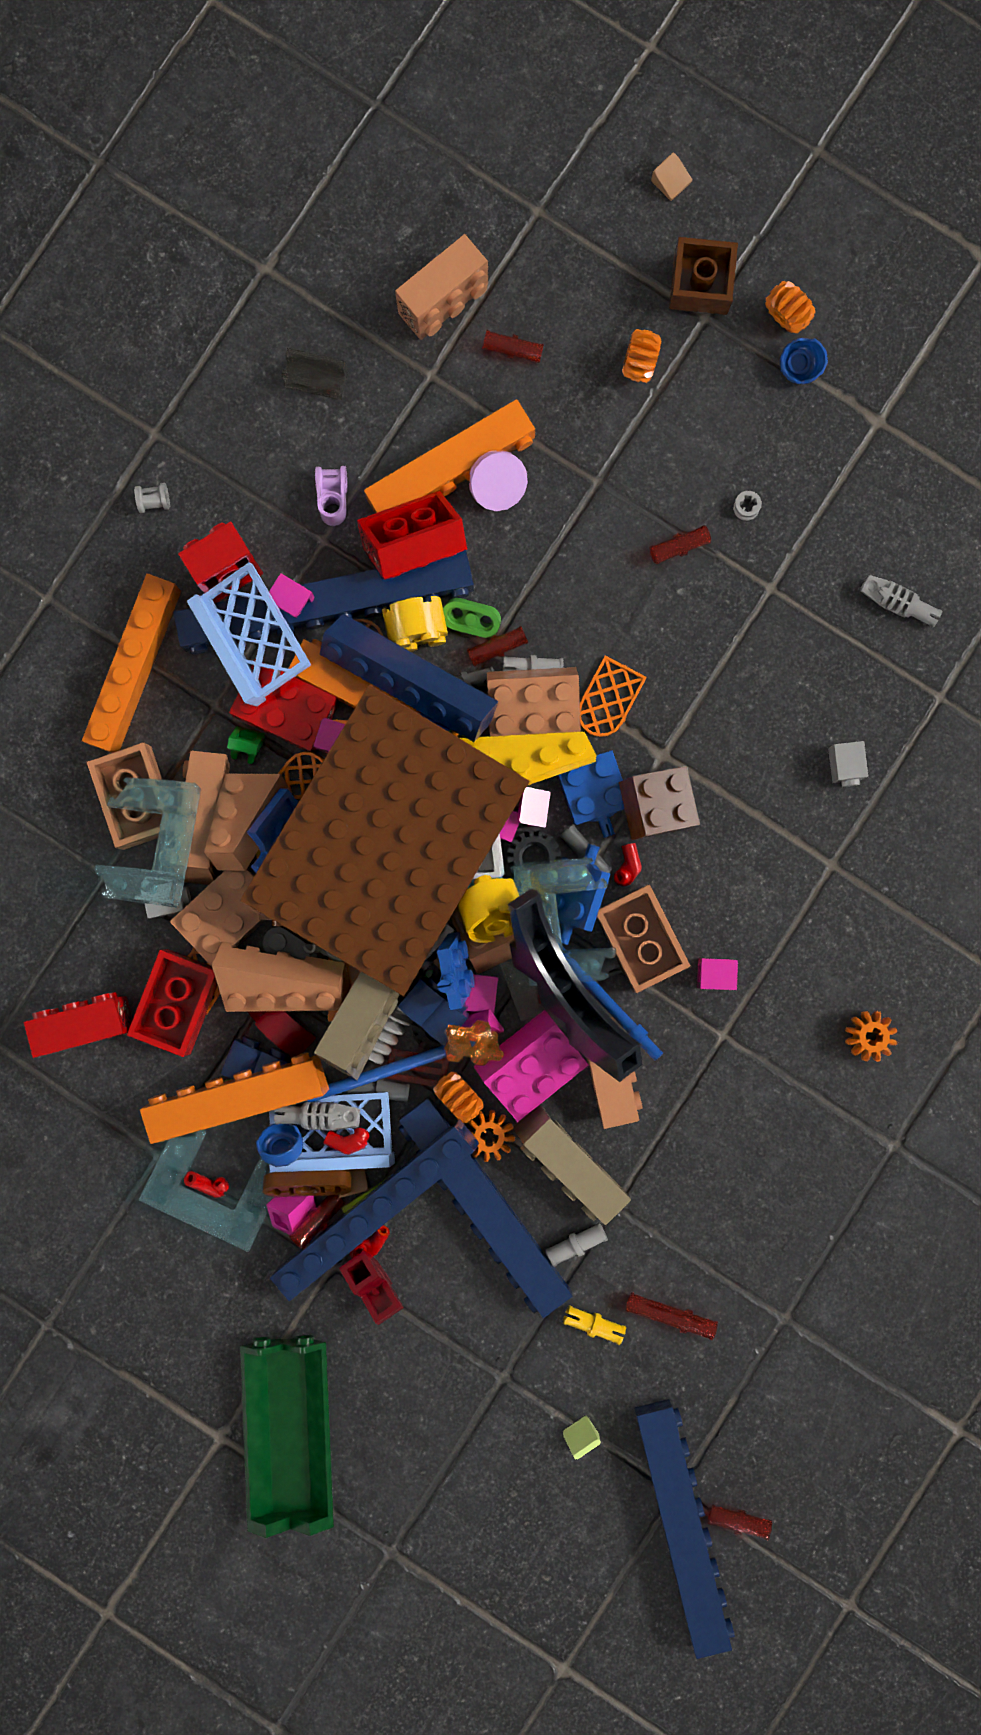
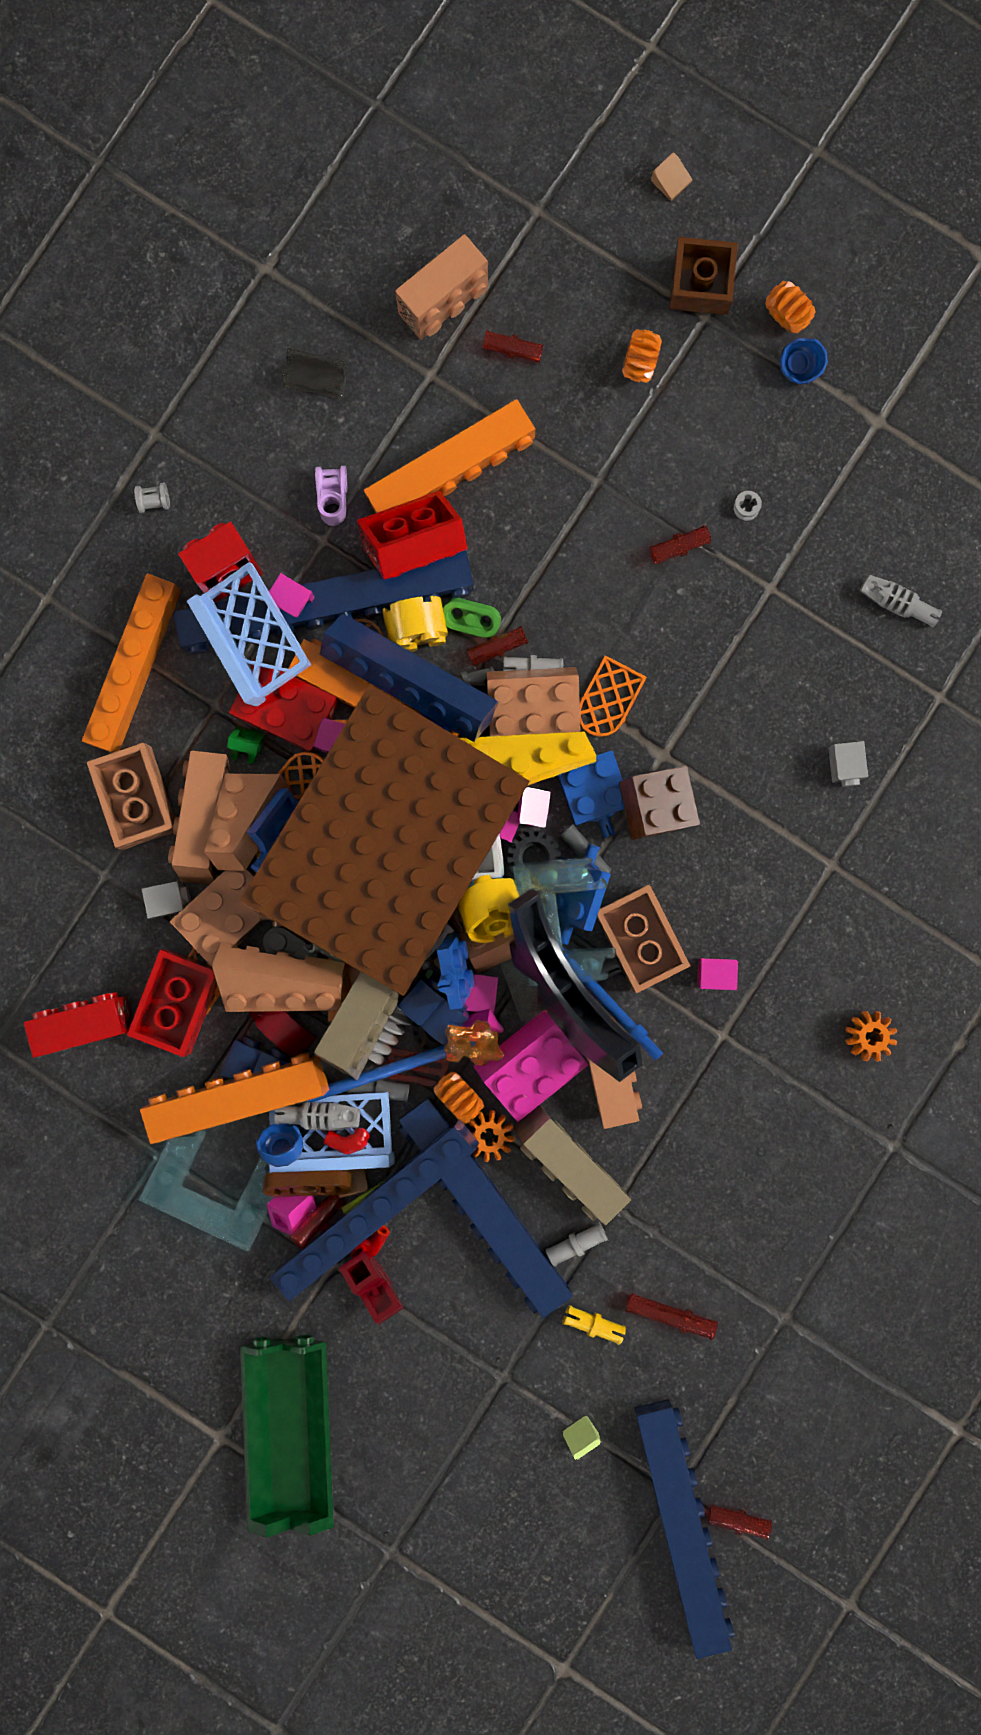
(165, 882): clear light blue wedge -> none
(205, 1185): red arm -> none
(498, 480): lavender tile -> none
(630, 868): red arm -> none

